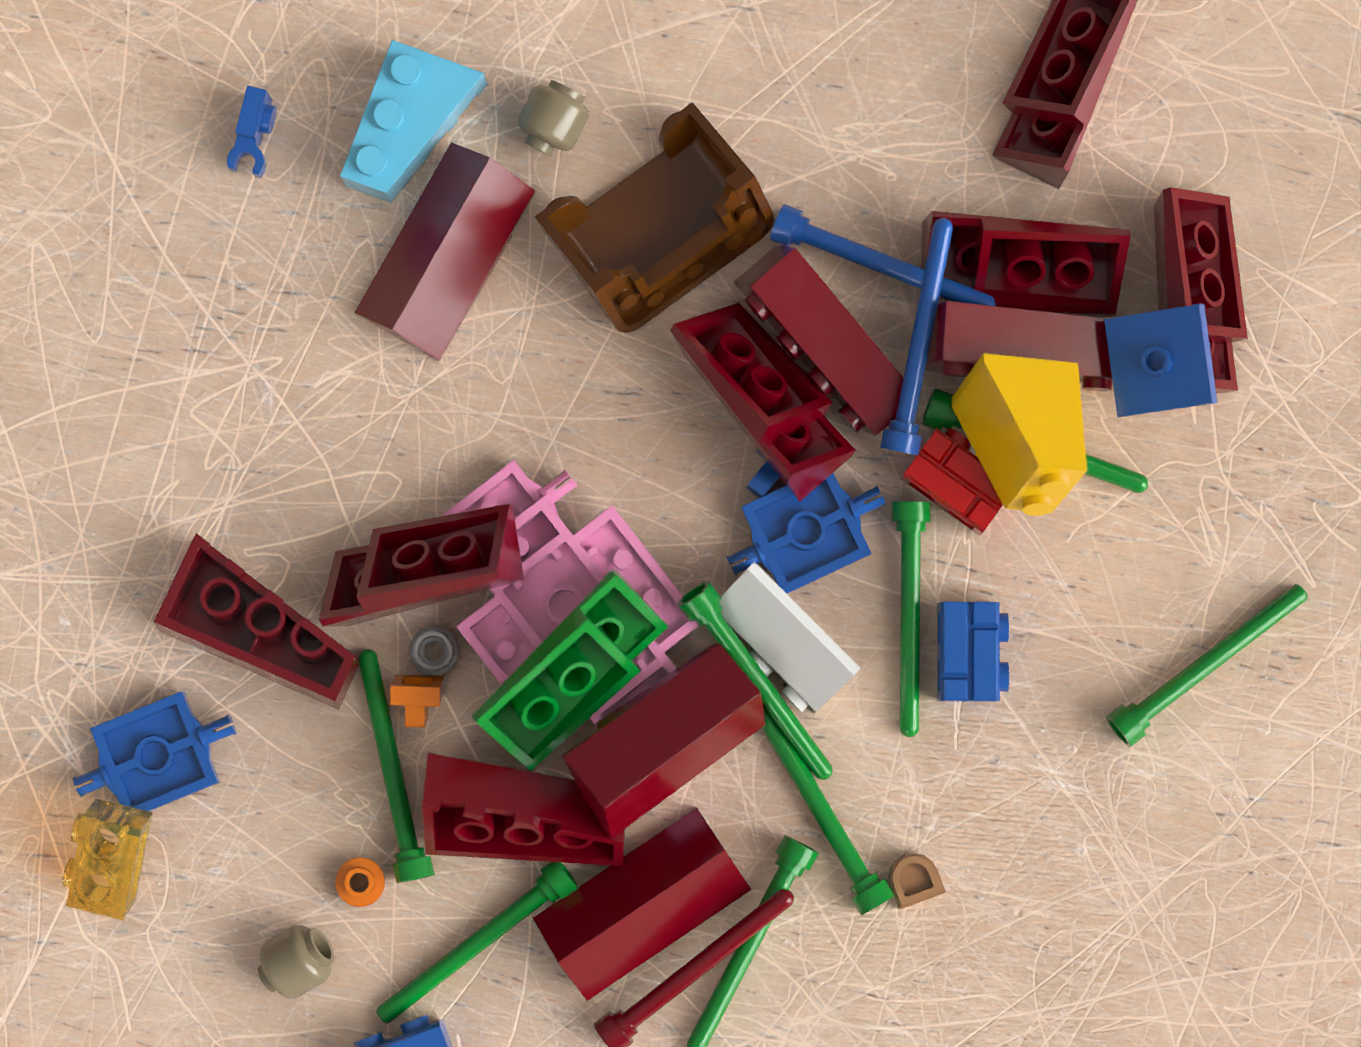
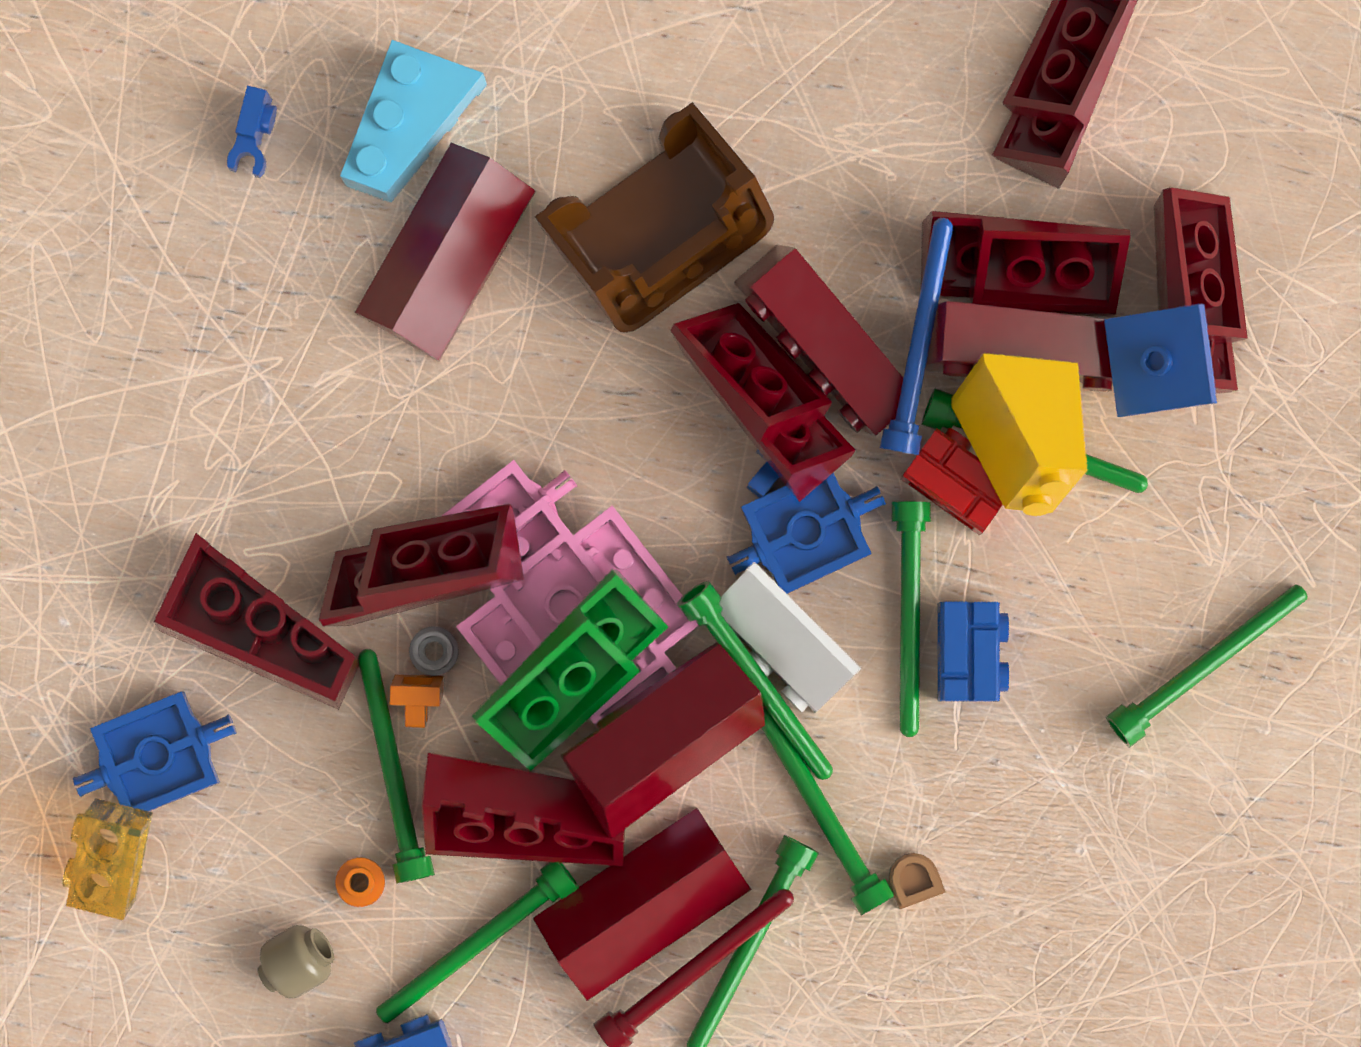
(553, 117): dark tan head -> none
(794, 229): blue piece -> none

